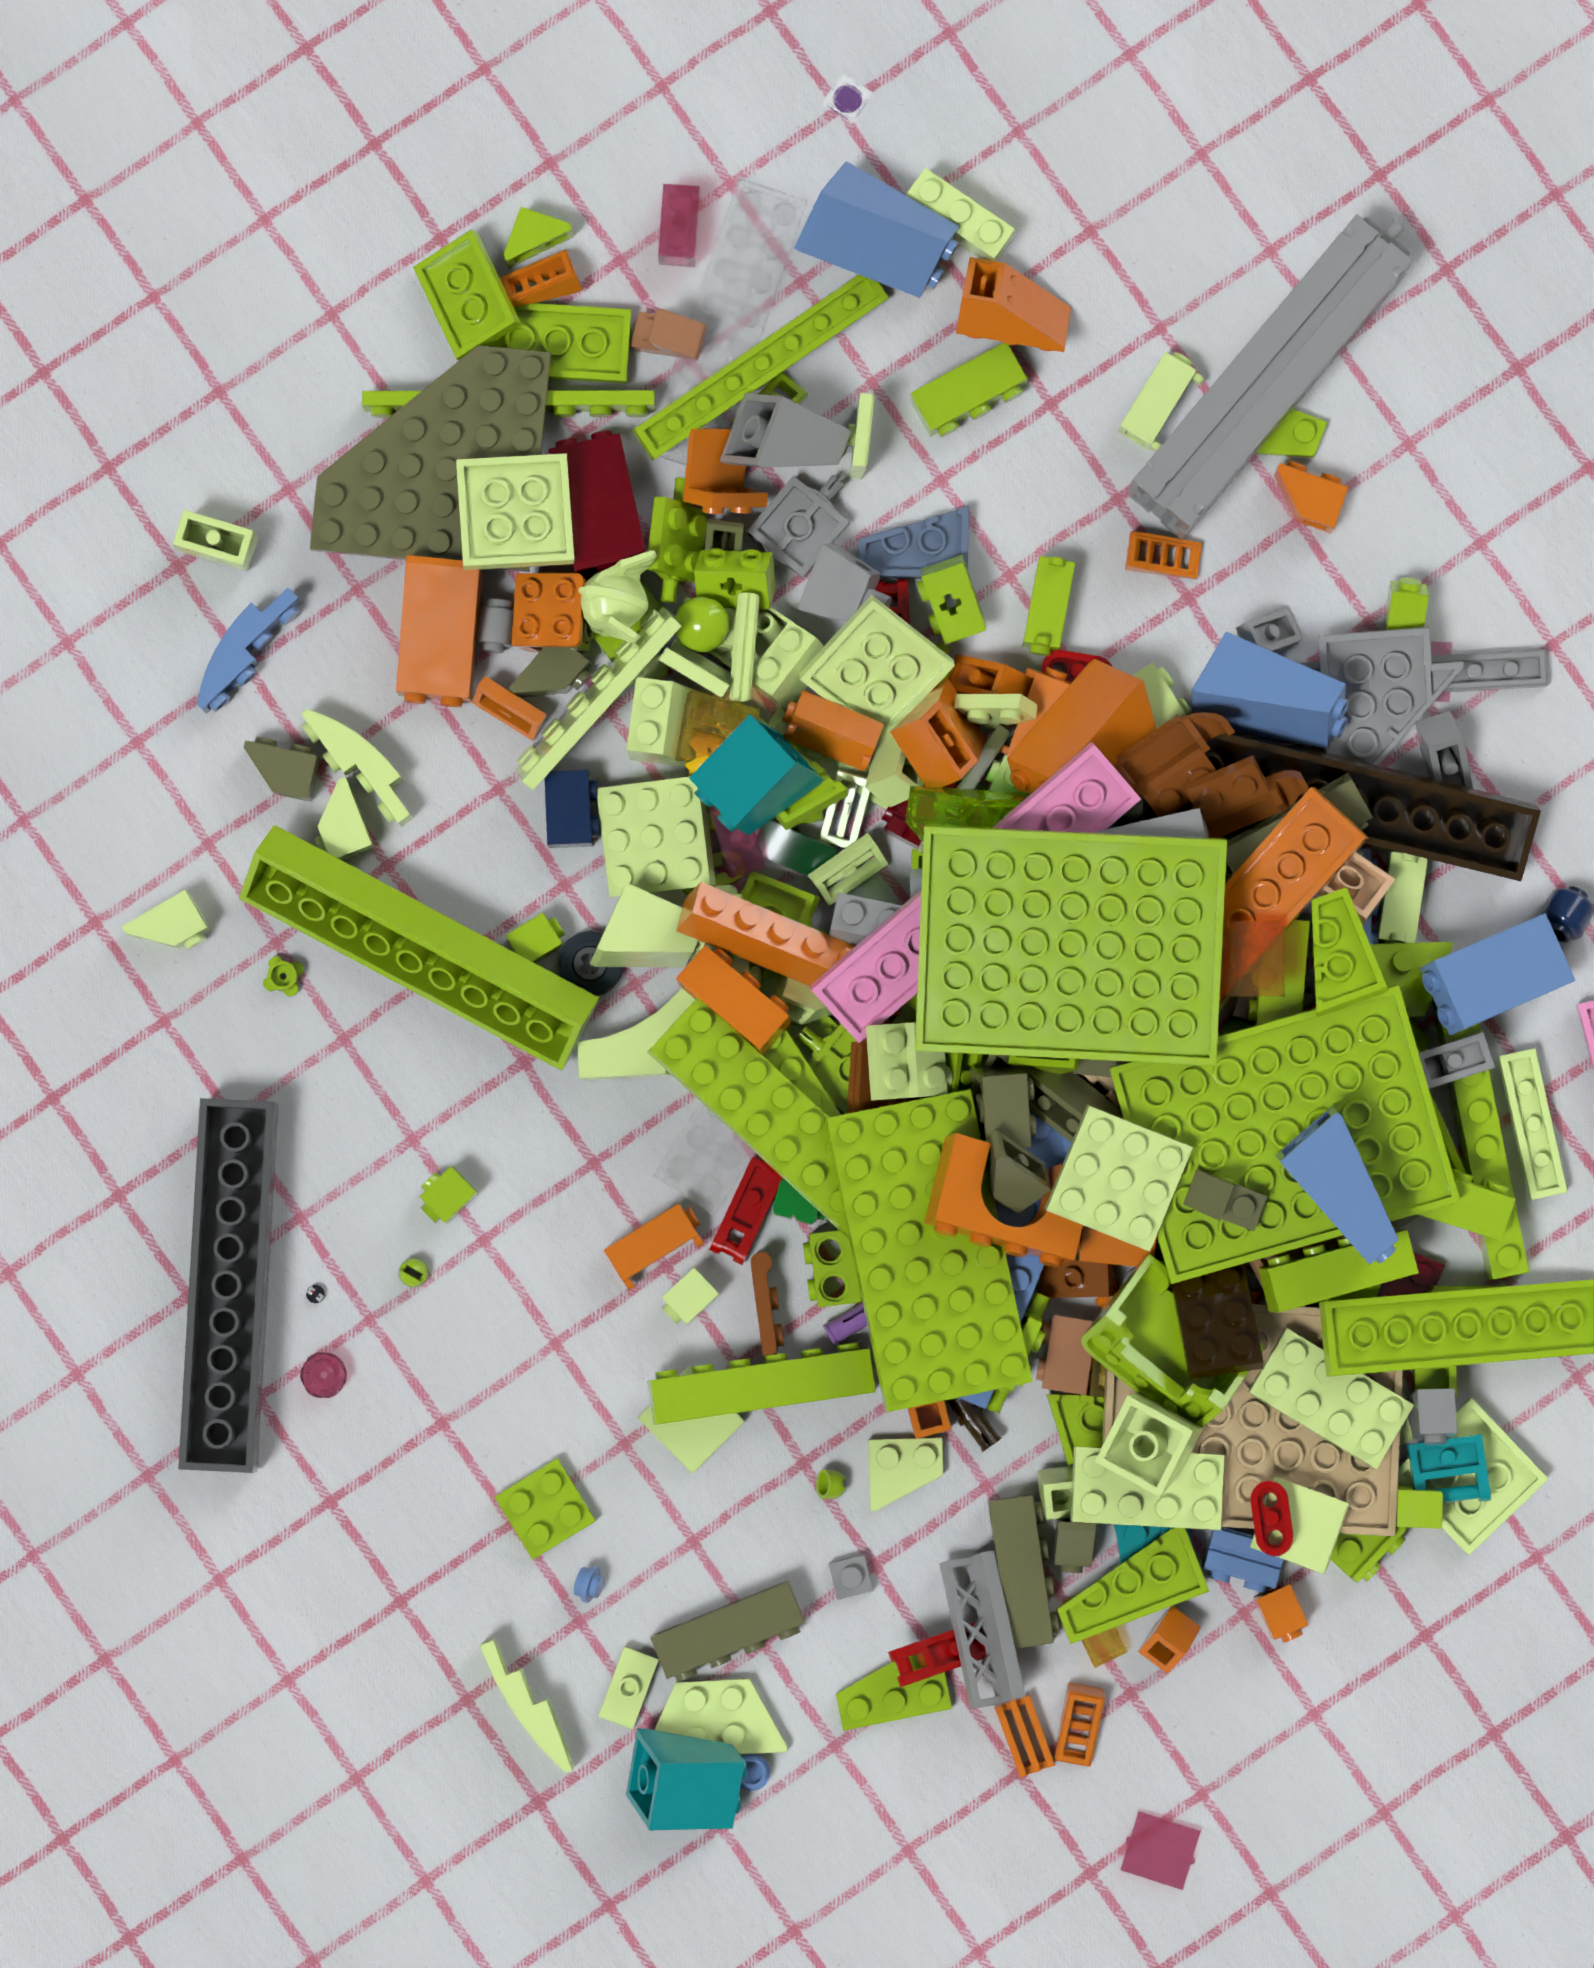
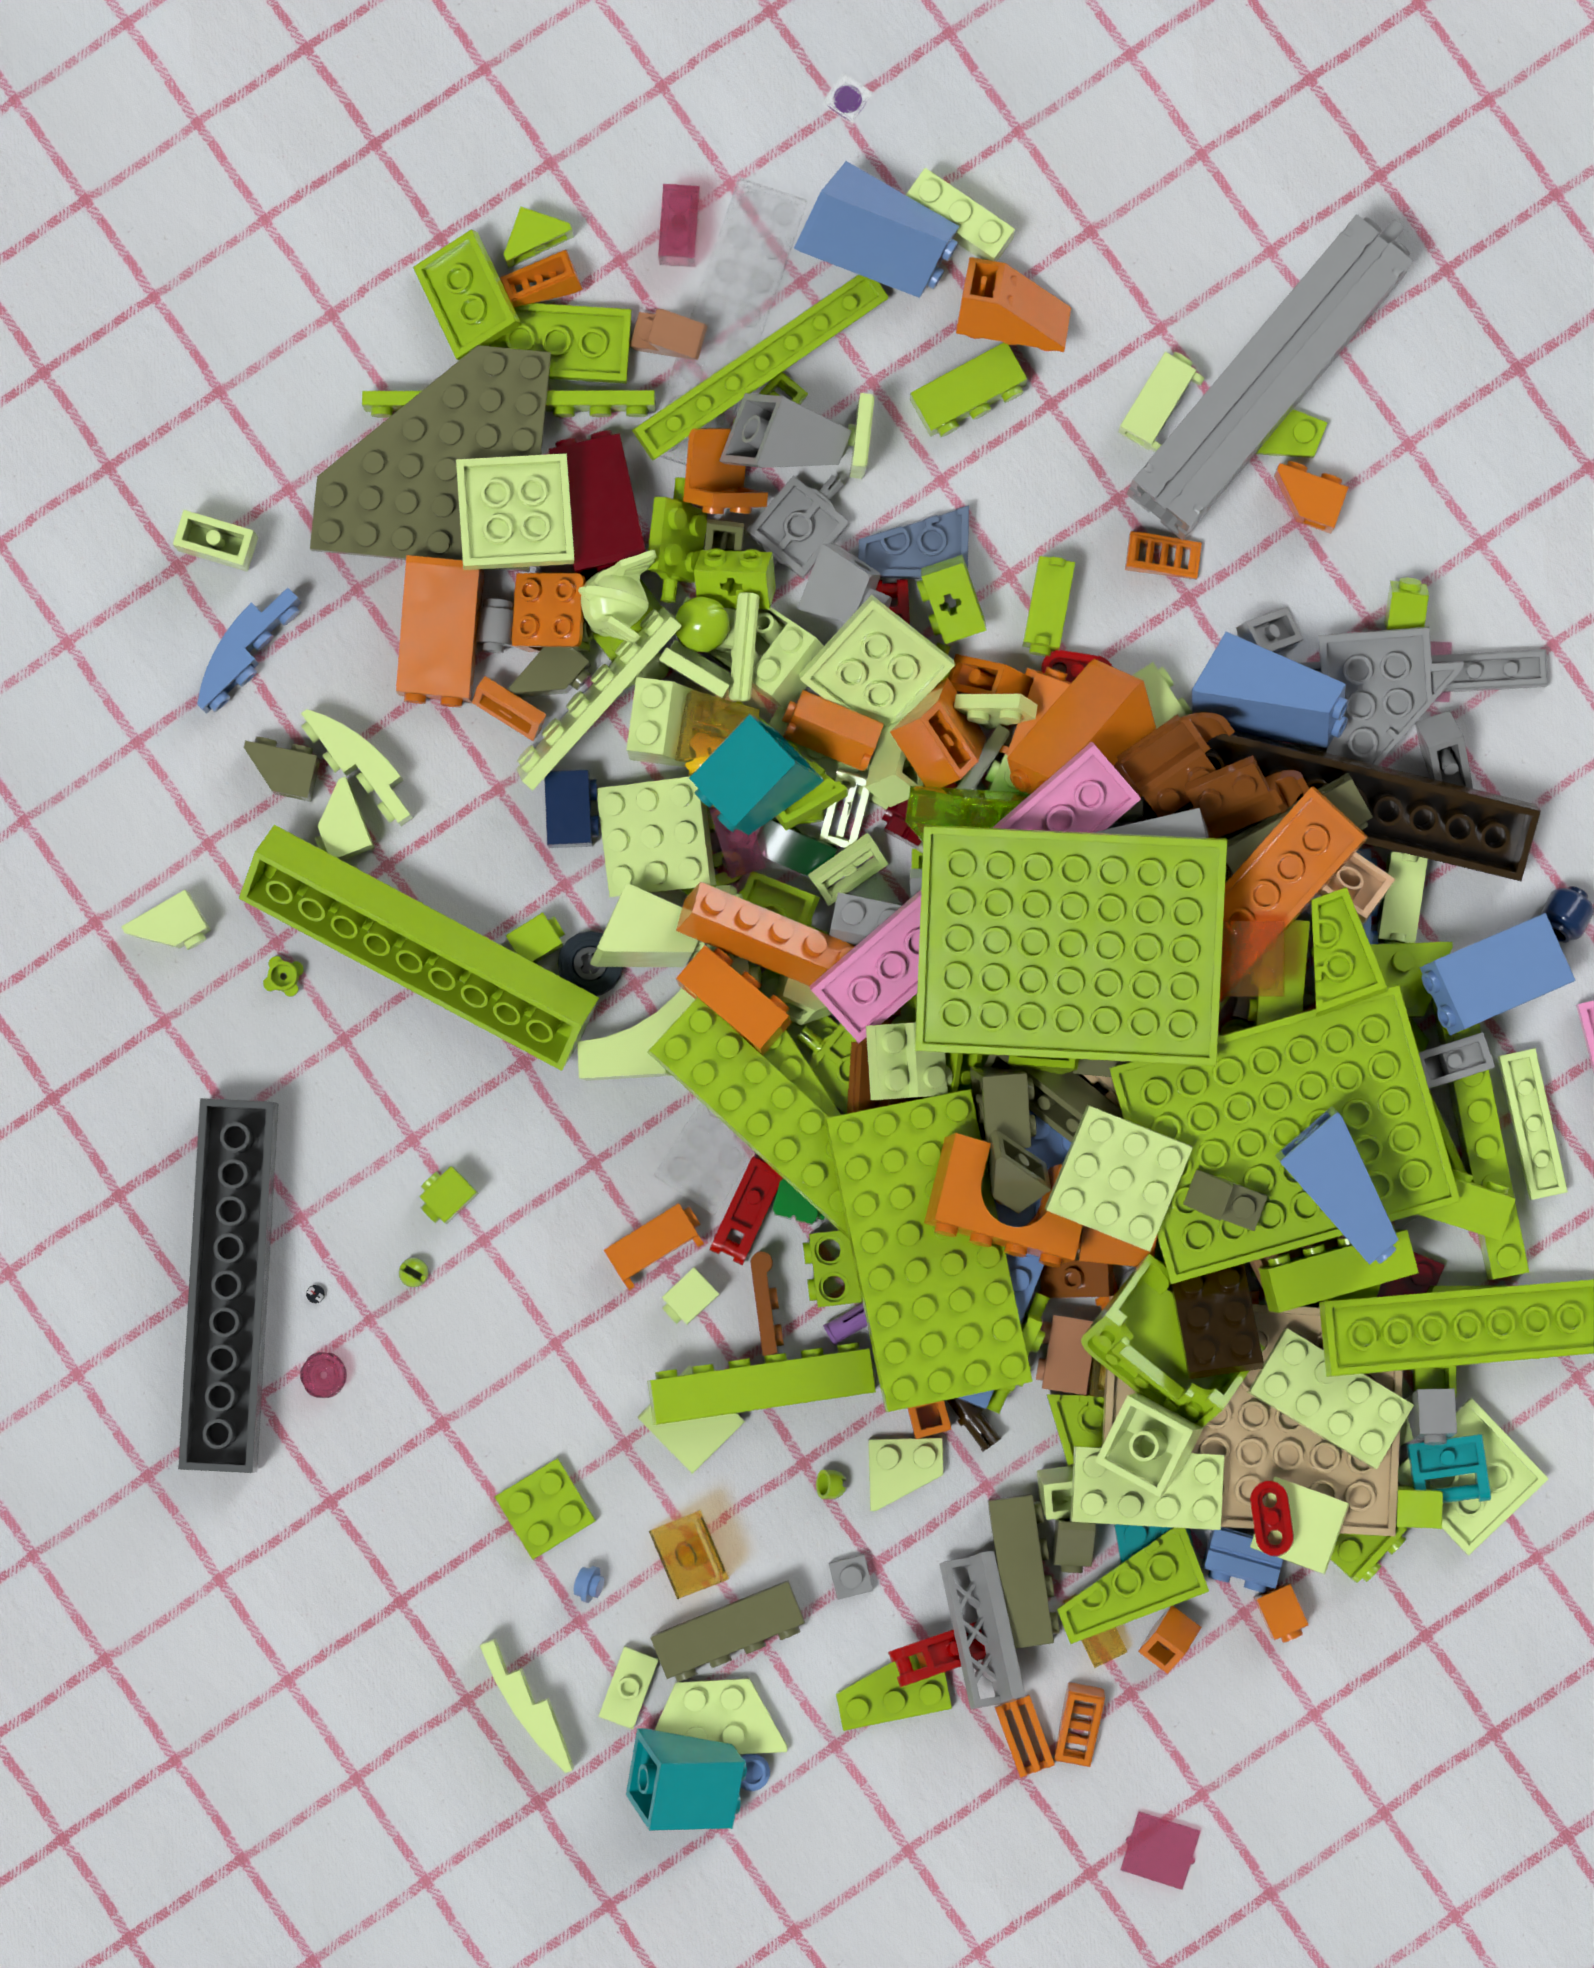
(689, 1554): none -> clear yellow slope

